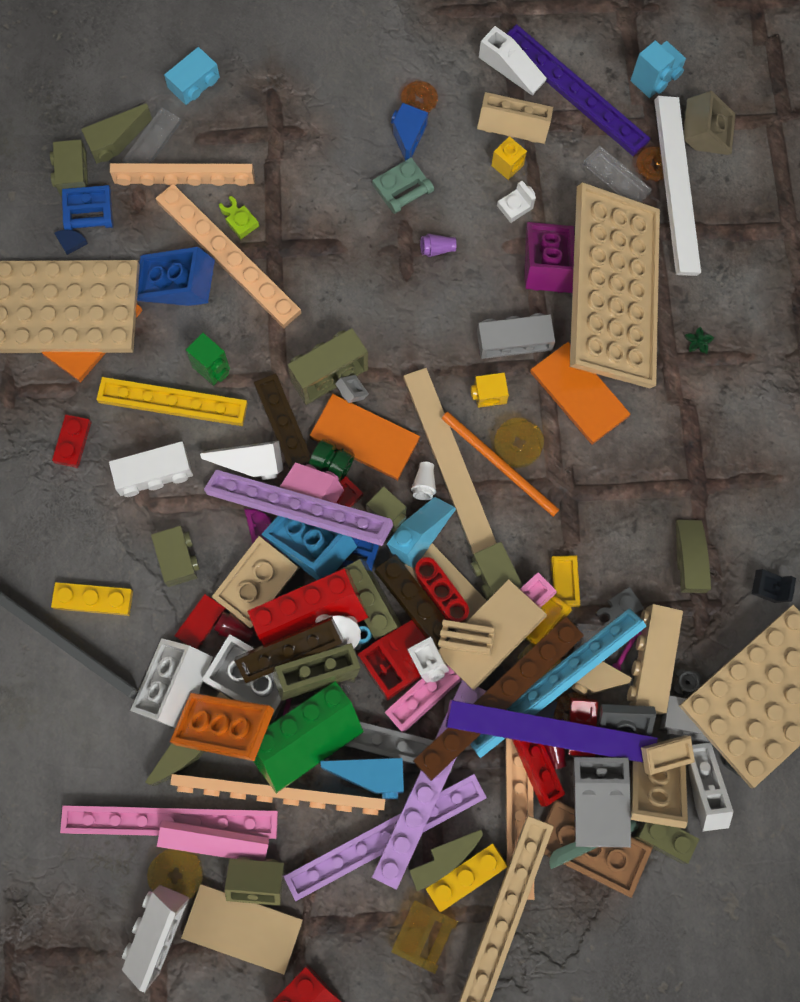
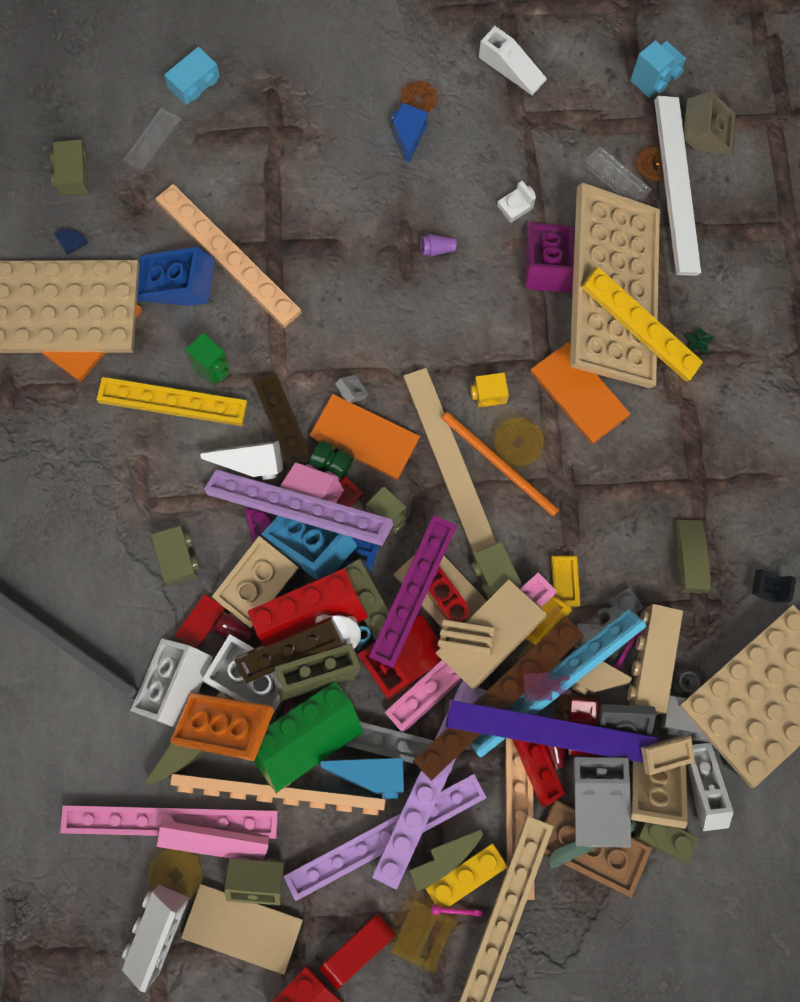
(71, 441): red plate -> none
(87, 201): blue plate -> none
(92, 599): yellow plate -> none
(113, 134): olive slope -> none
(151, 469): white brick -> none
(175, 174): light nougat plate -> none
(240, 219): lime plate -> none
(327, 363): olive brick -> none
(357, 951): none -> red beam
(400, 179): sand green plate -> none
(412, 592): none -> magenta plate
(412, 598): dark brown plate -> none
(419, 531): medium azure slope -> none
(424, 482): white cone -> none
(428, 660): white bracket -> none
(436, 910): none -> dark pink hinge
(508, 158): yellow brick -> none
(515, 118): tan brick -> none
(515, 336): light grey brick -> none
(540, 687): none -> clear pink plate
(581, 94): dark purple tile -> none
(641, 324): none -> yellow plate

